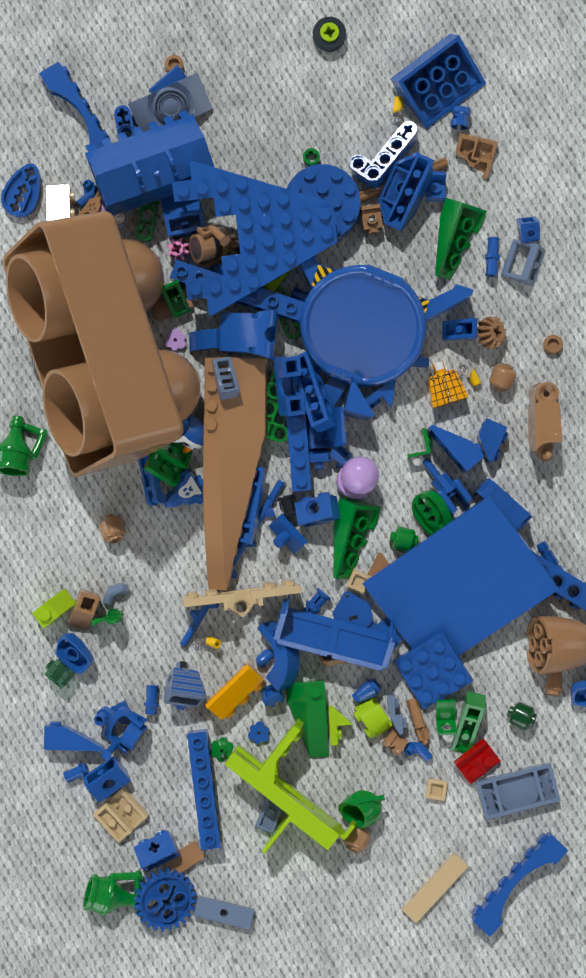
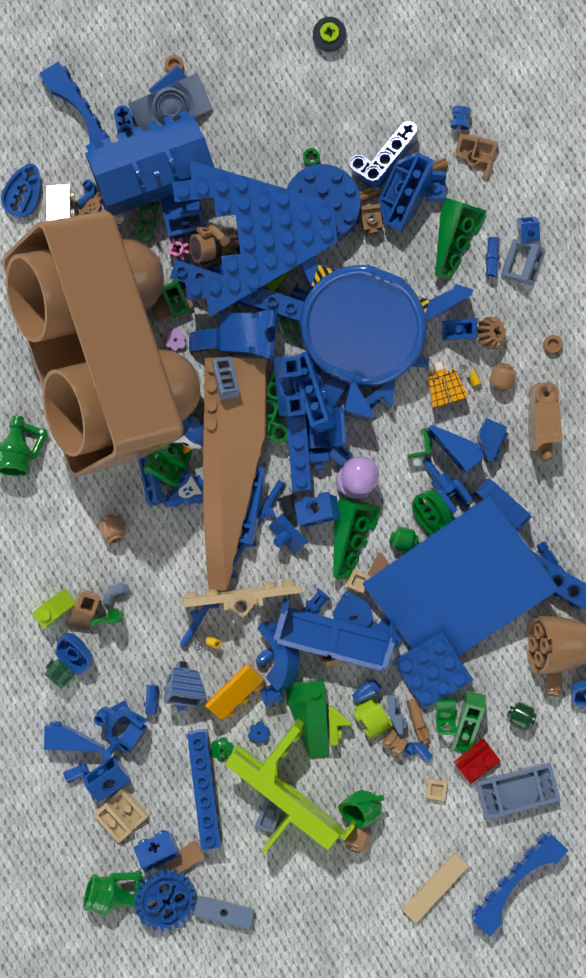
(398, 115): arm -> none
(438, 80): blue slope -> none

